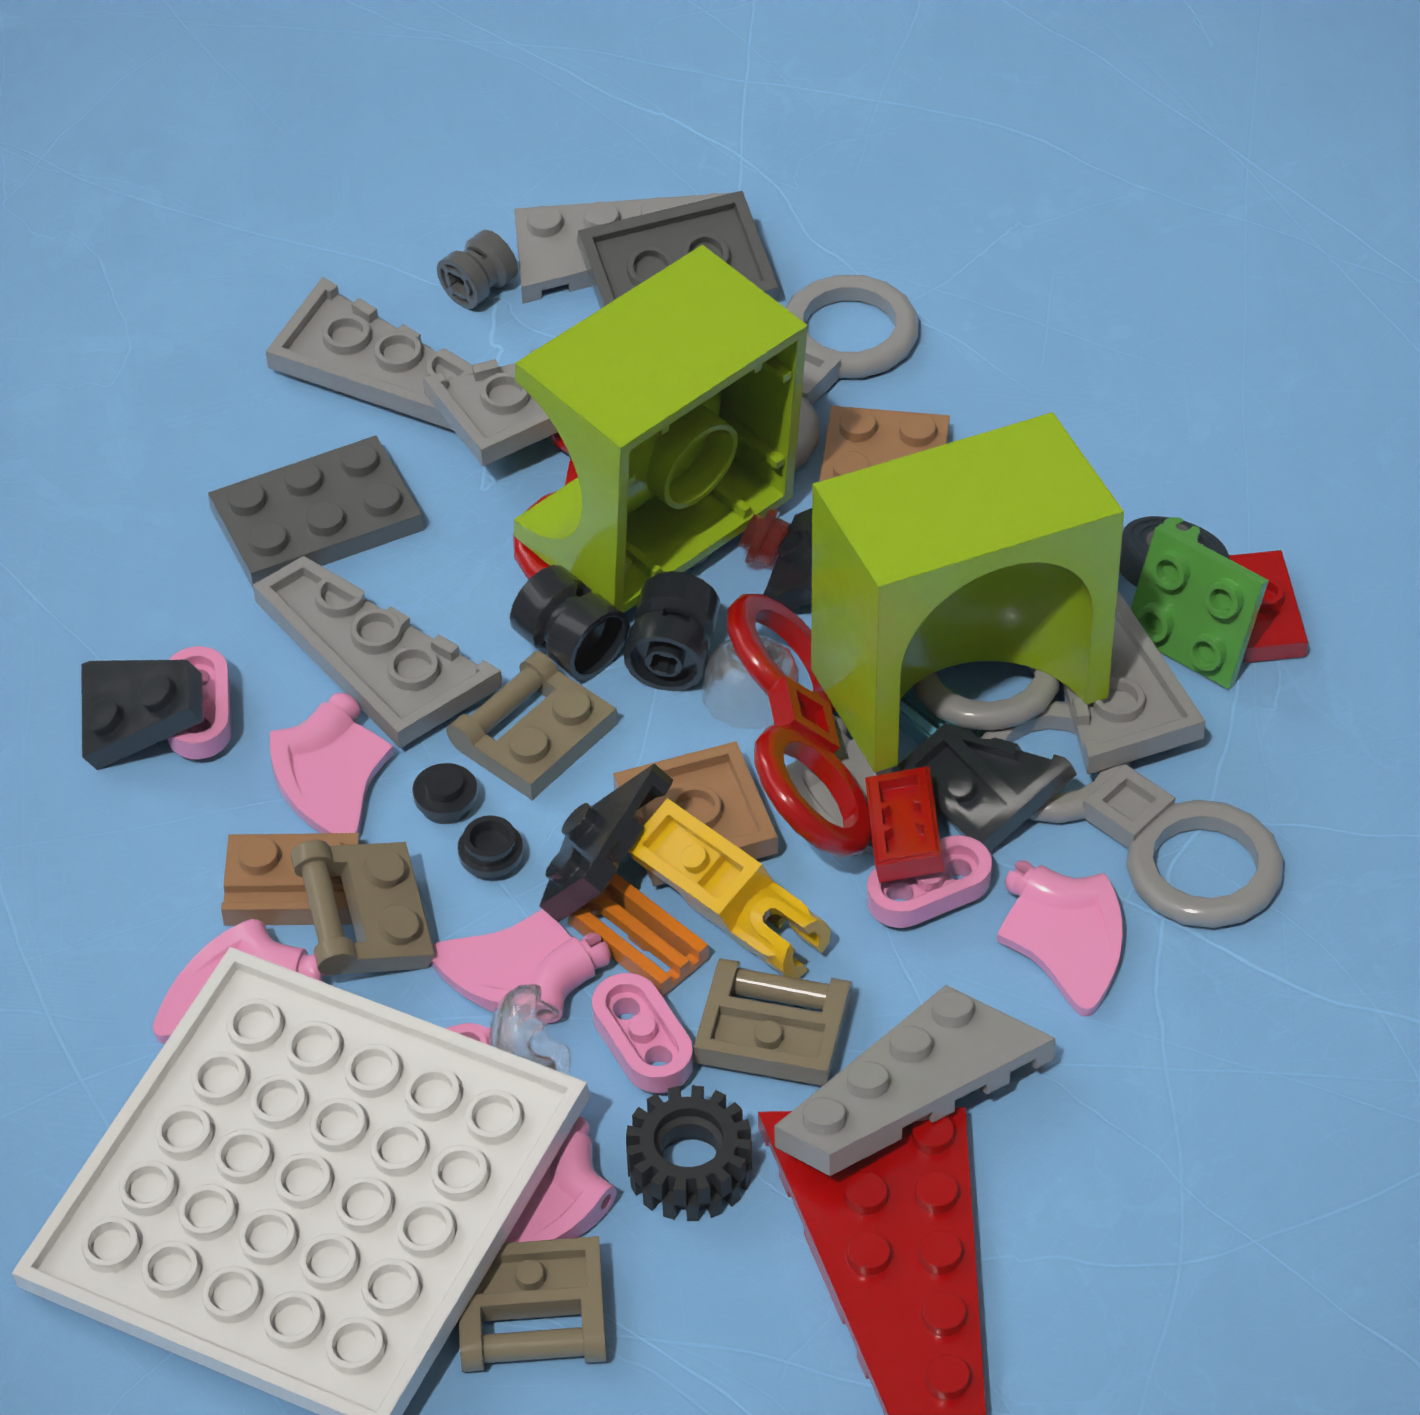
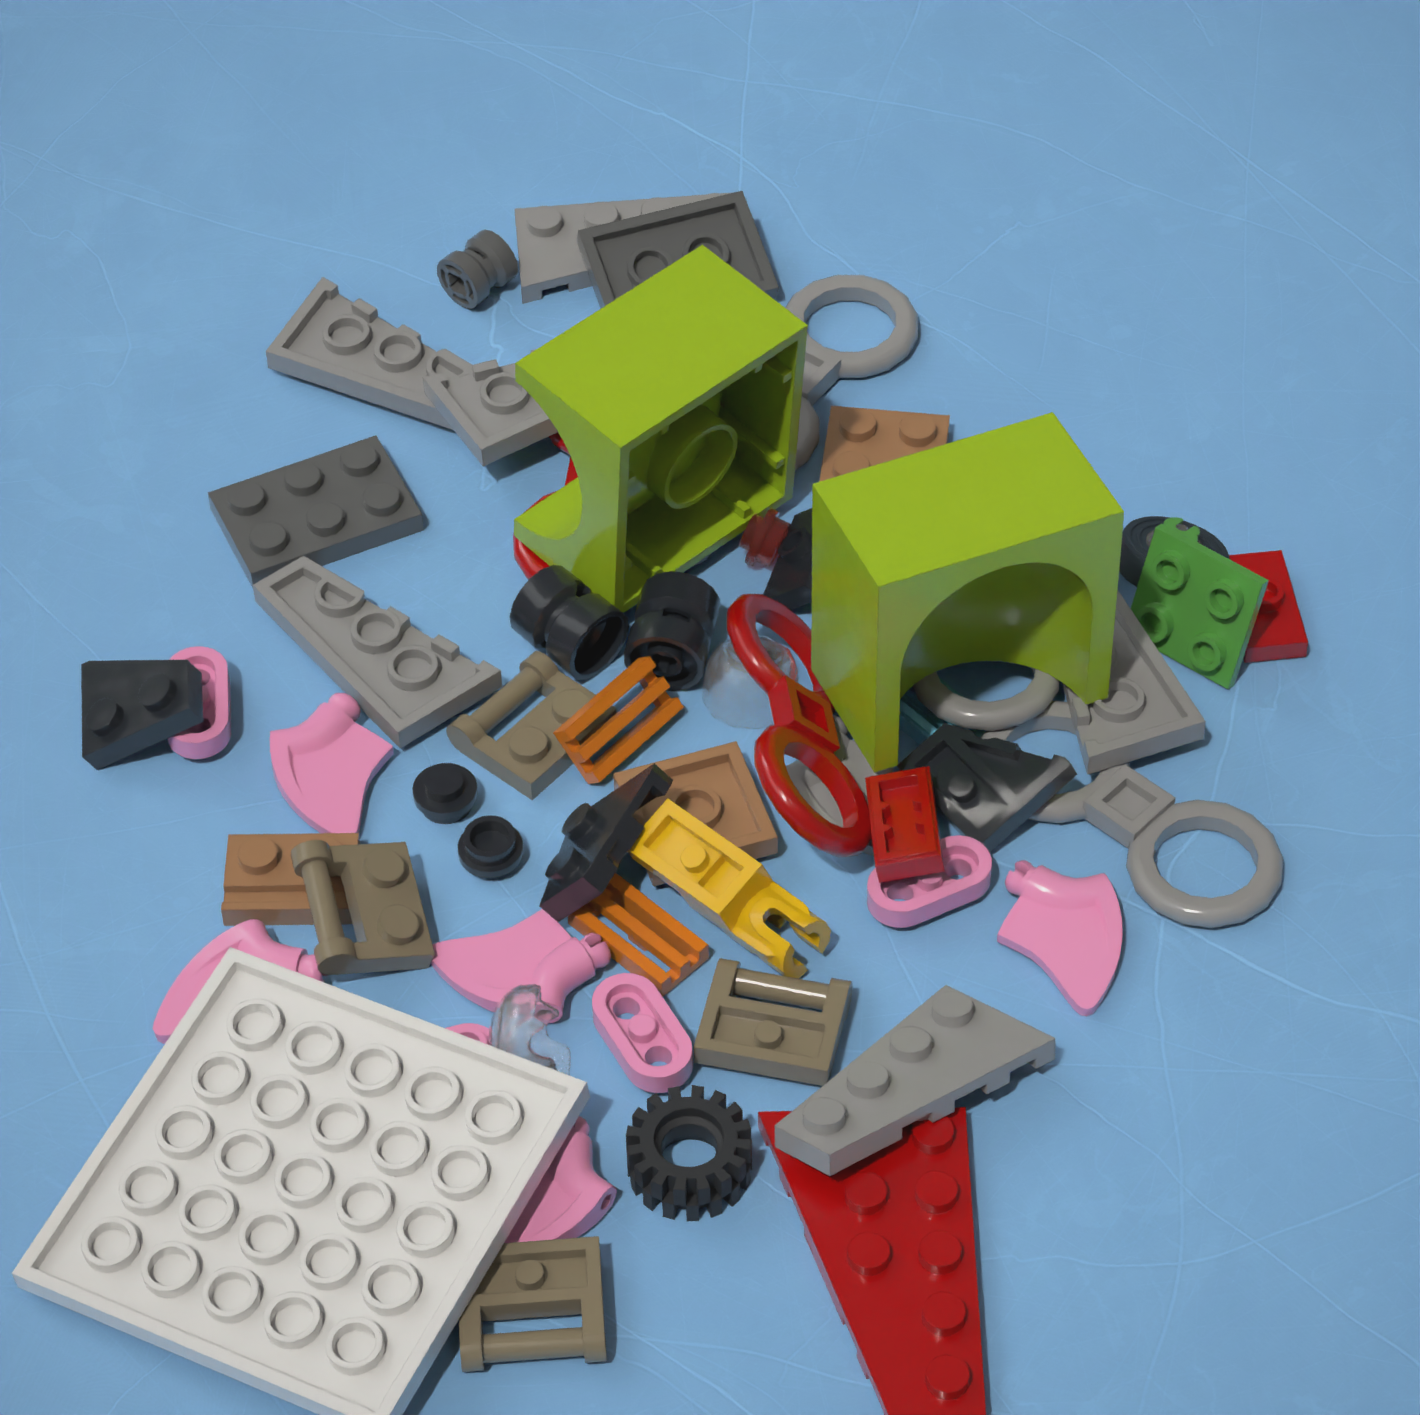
(653, 692): none -> orange tile

